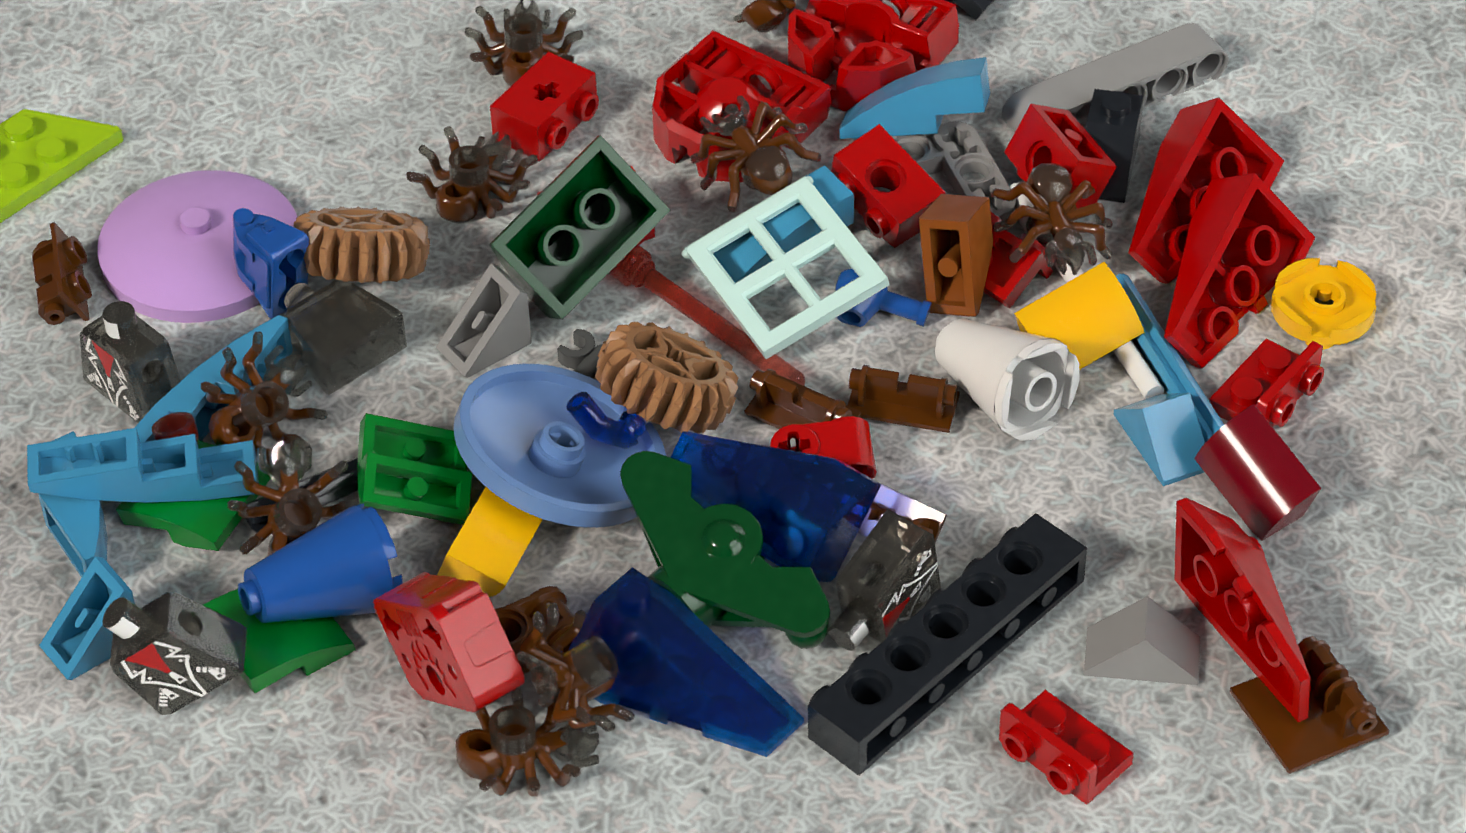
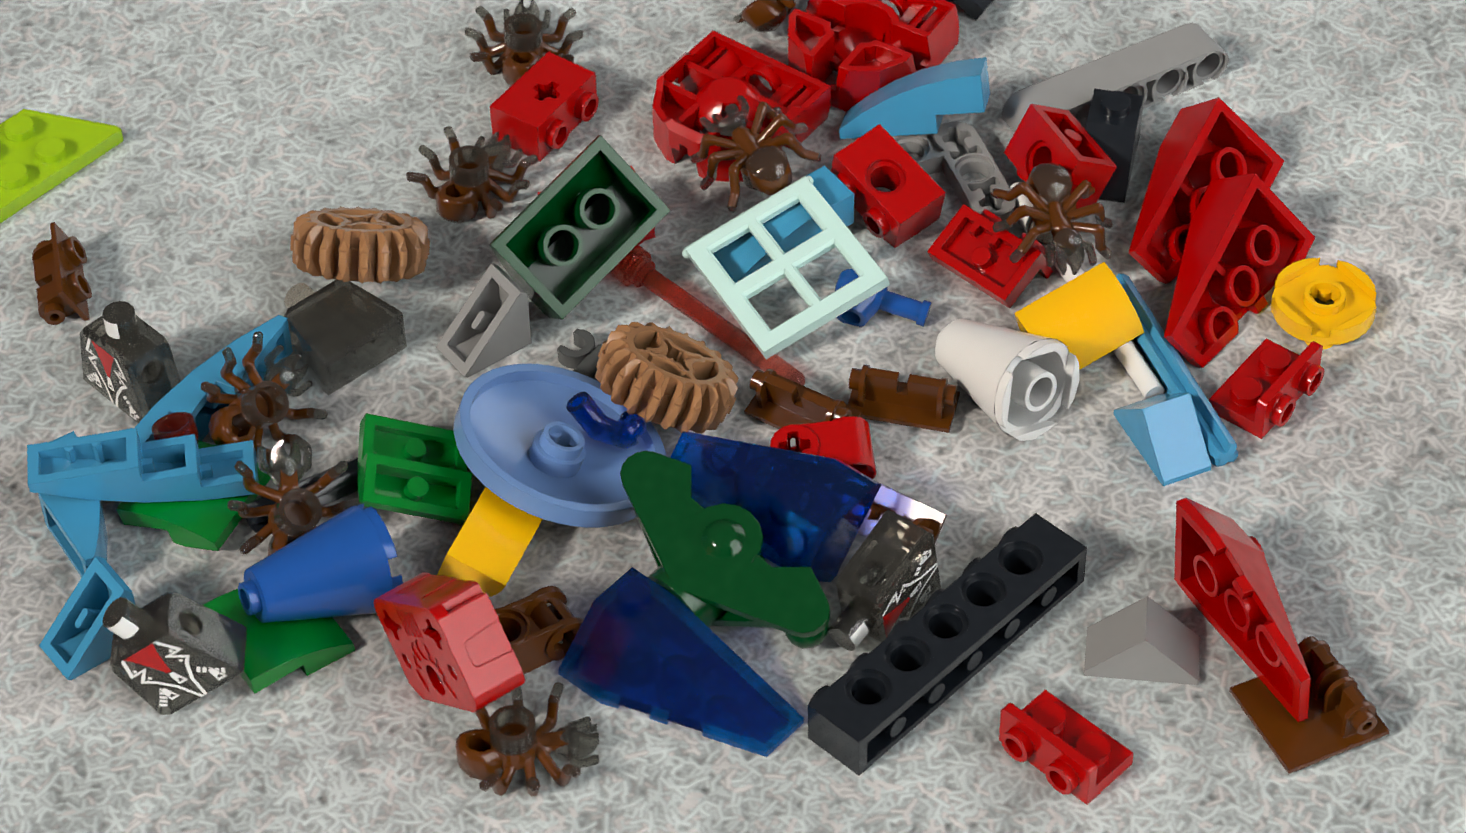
(174, 245): lavender dish -> none
(268, 257): blue piece -> none
(580, 672): animal -> none
(956, 253): dark orange slope -> none
(1257, 473): dark red brick -> none

